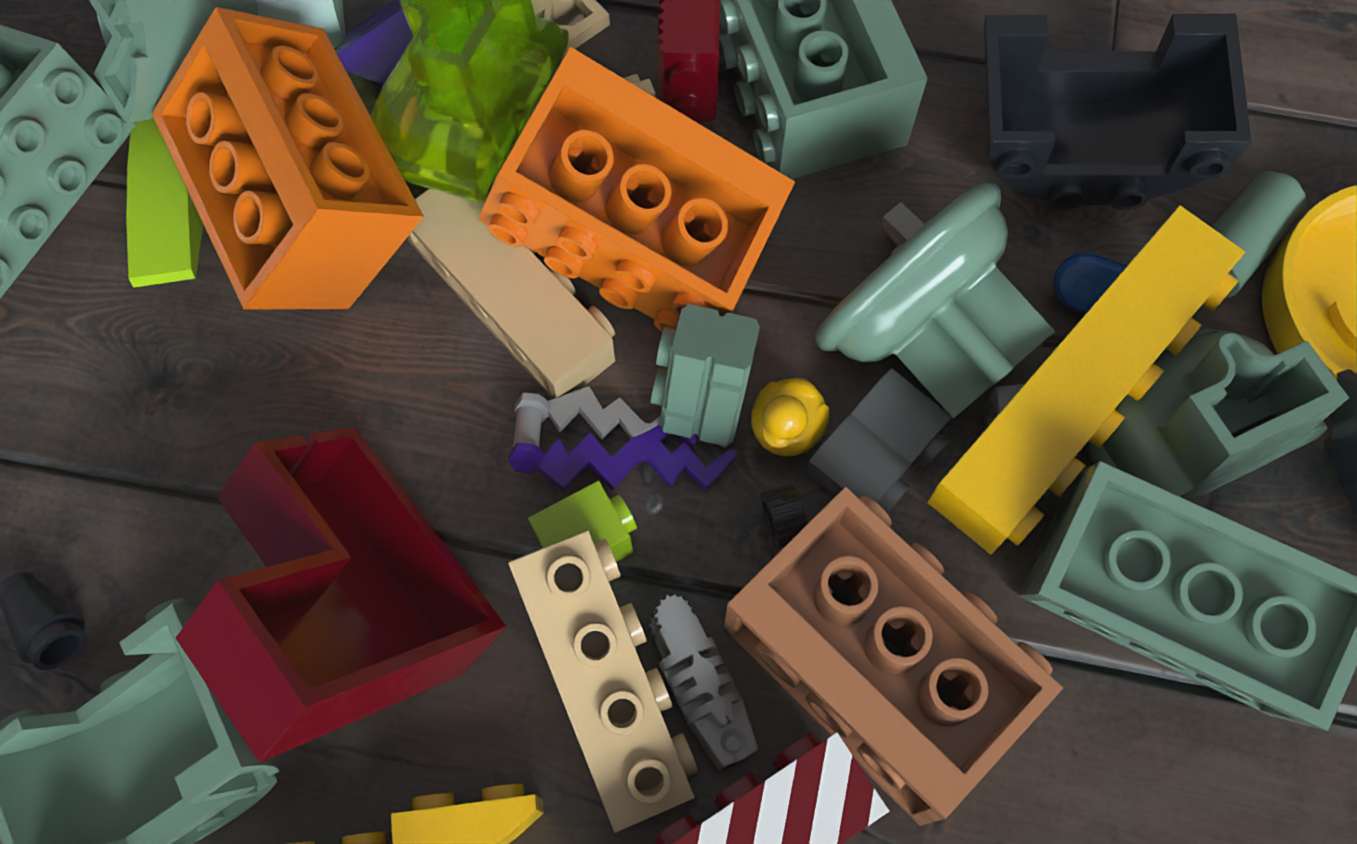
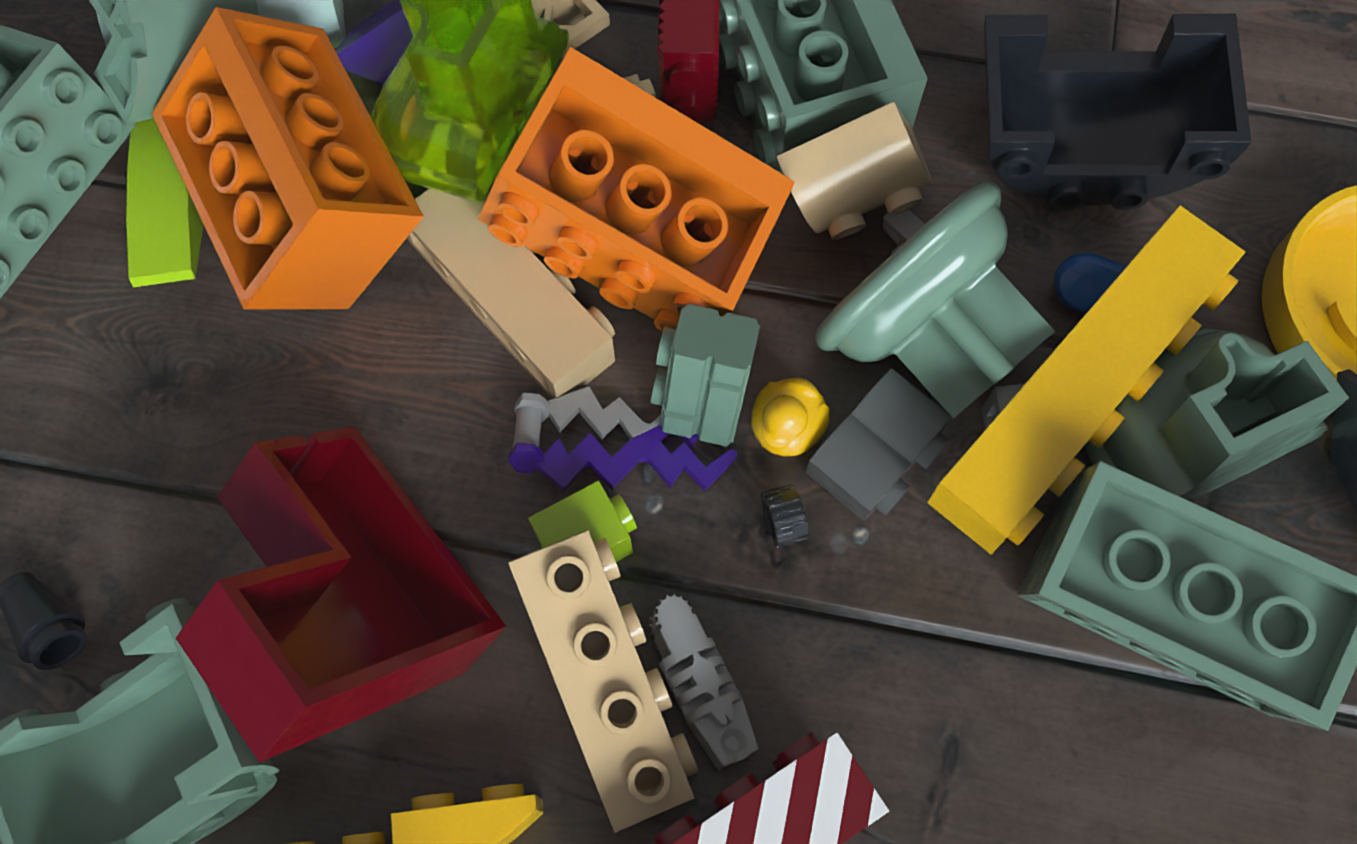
(857, 170): none -> tan brick
(882, 702): nougat brick -> none
(1260, 220): sand green brick -> none

